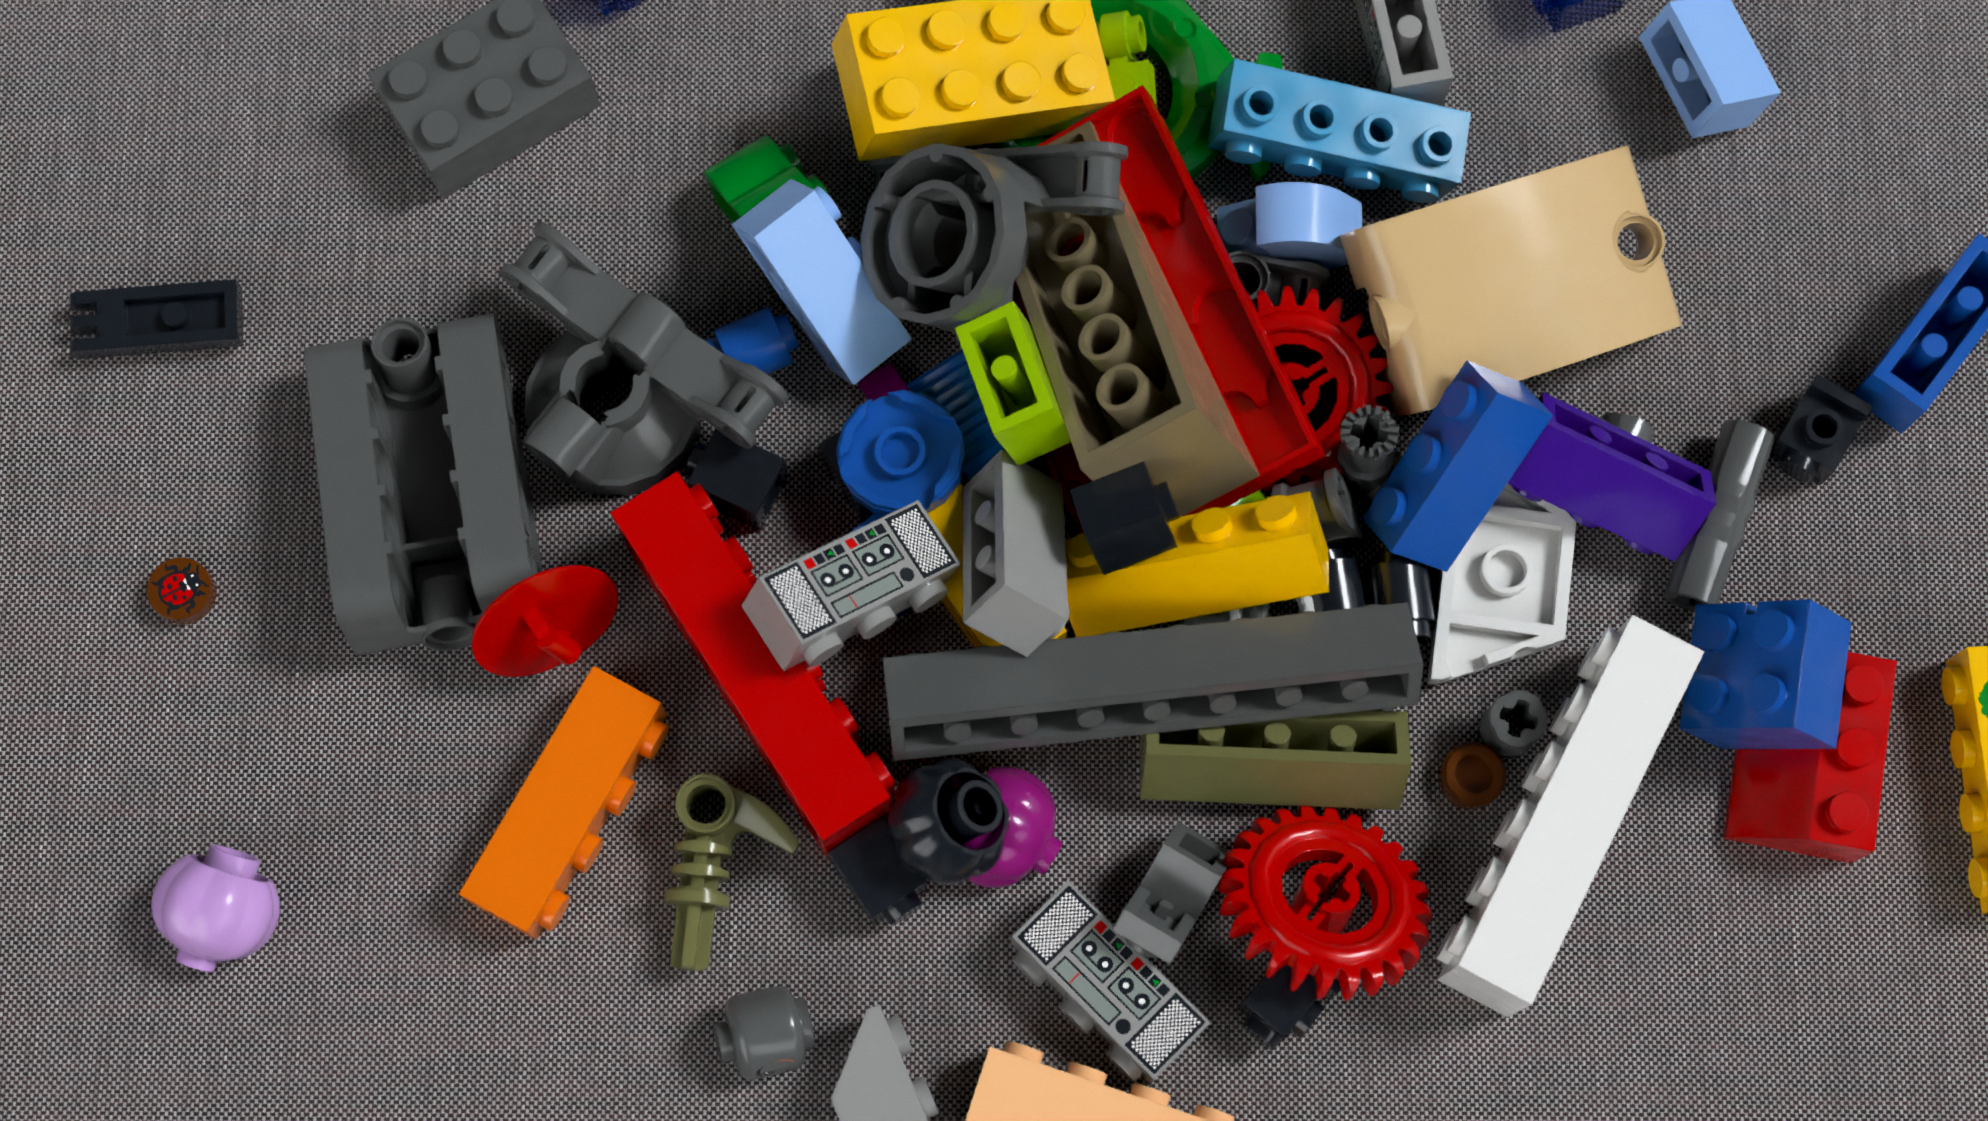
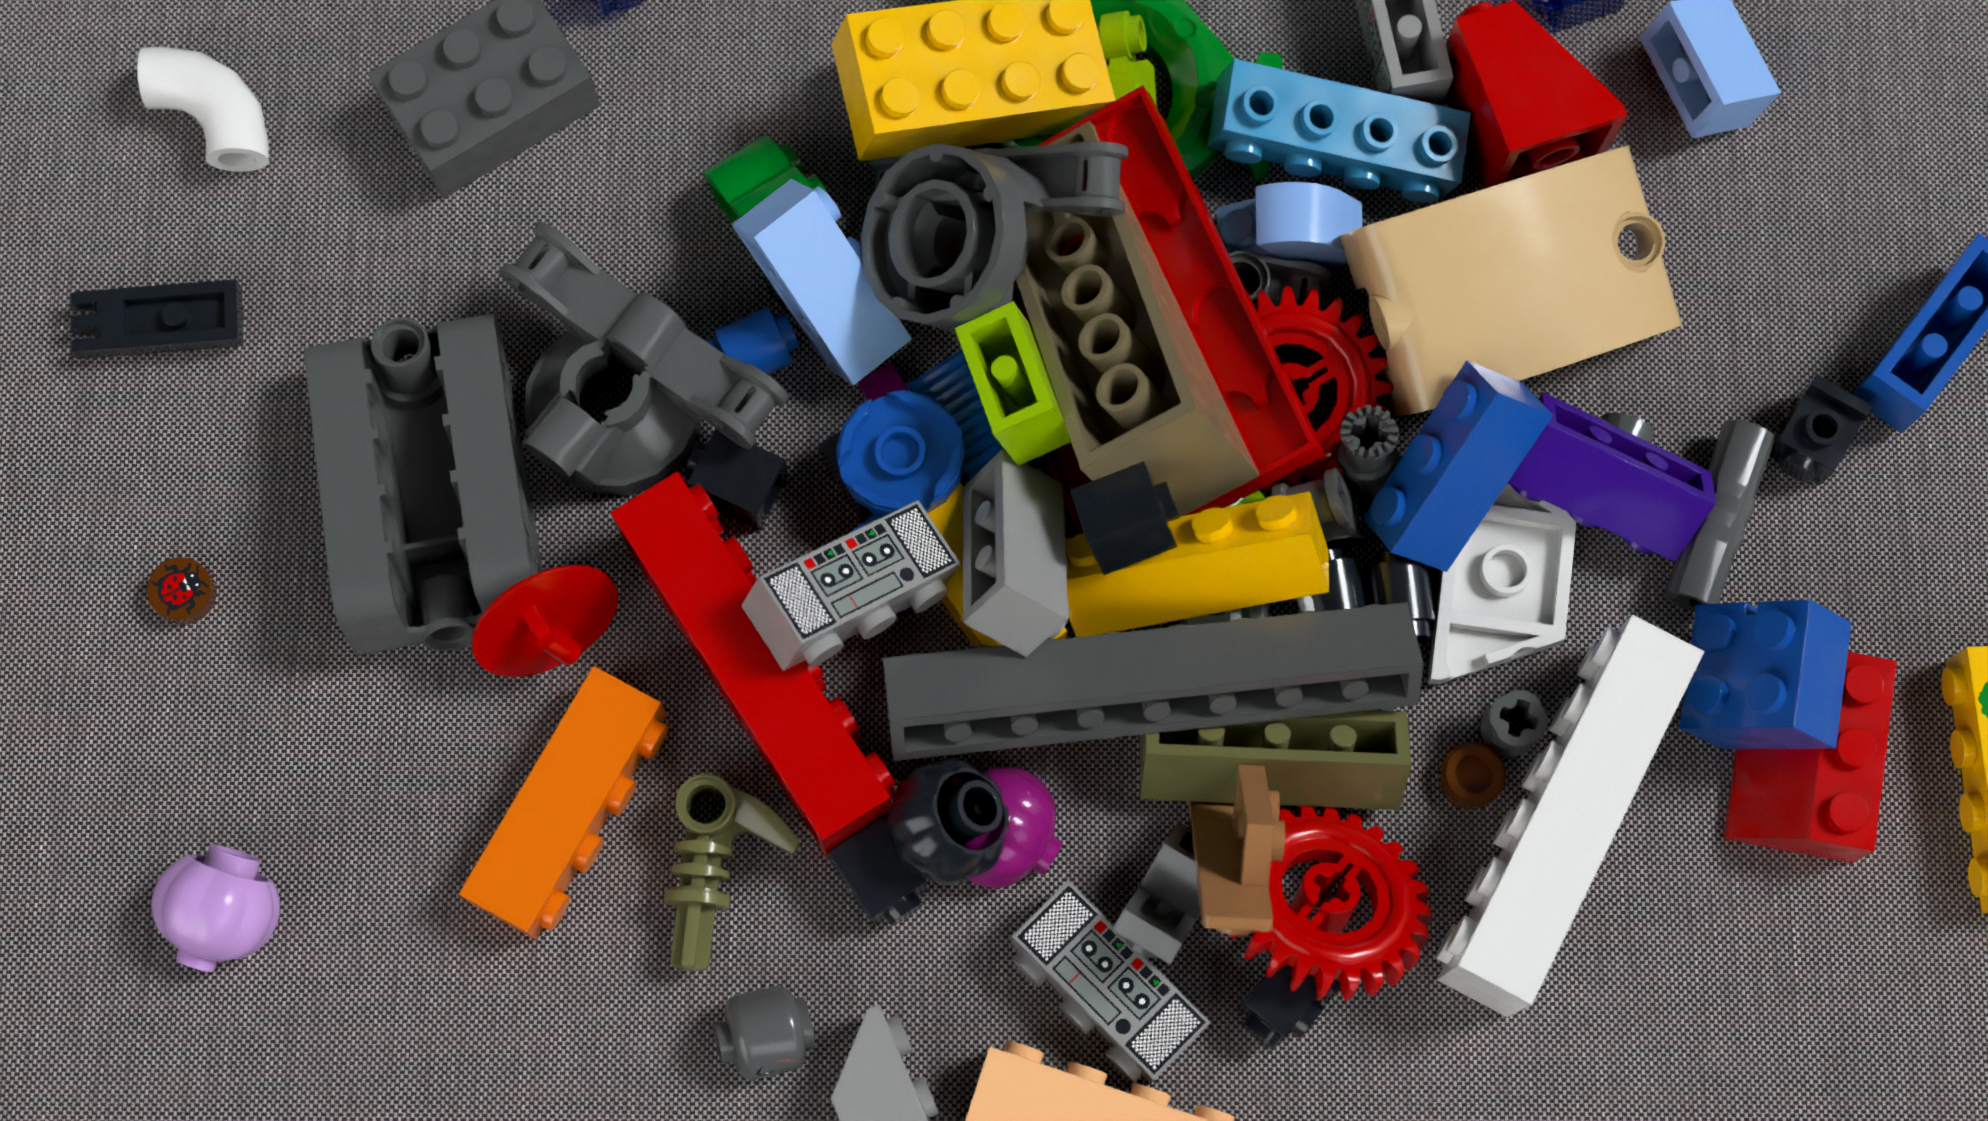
(212, 95): none -> white cylinder
(1235, 854): none -> medium nougat bracket
(1524, 95): none -> red slope

